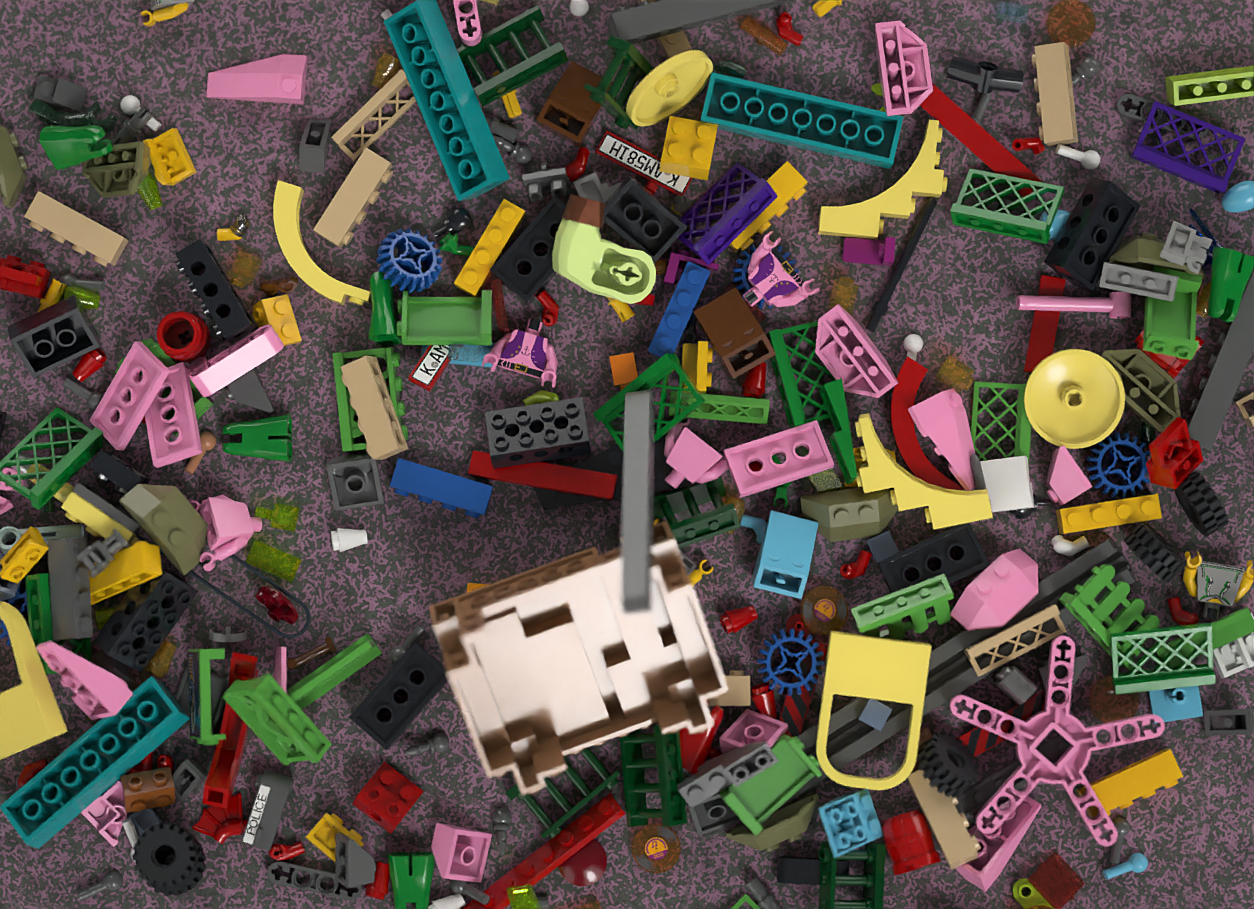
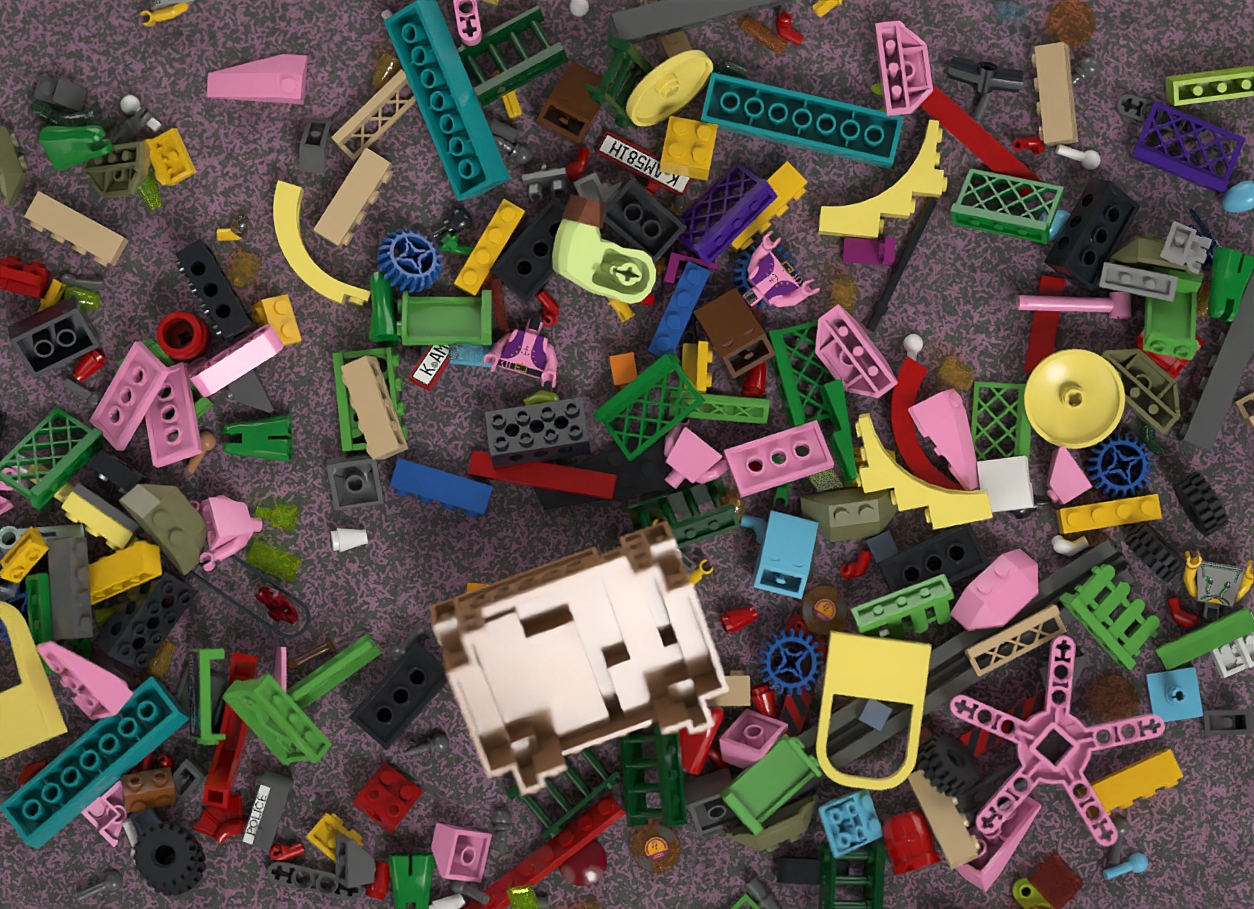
(102, 553): dark grey connector -> none
(228, 637): light grey piece -> none
(284, 285): reddish brown piece -> none
(637, 503): beam -> none
(728, 768): dark grey slope -> none
(977, 473): dark grey piece -> none
(1014, 684): flat silver brick -> none
(1161, 677): fence -> none
(1173, 455): red brick -> none

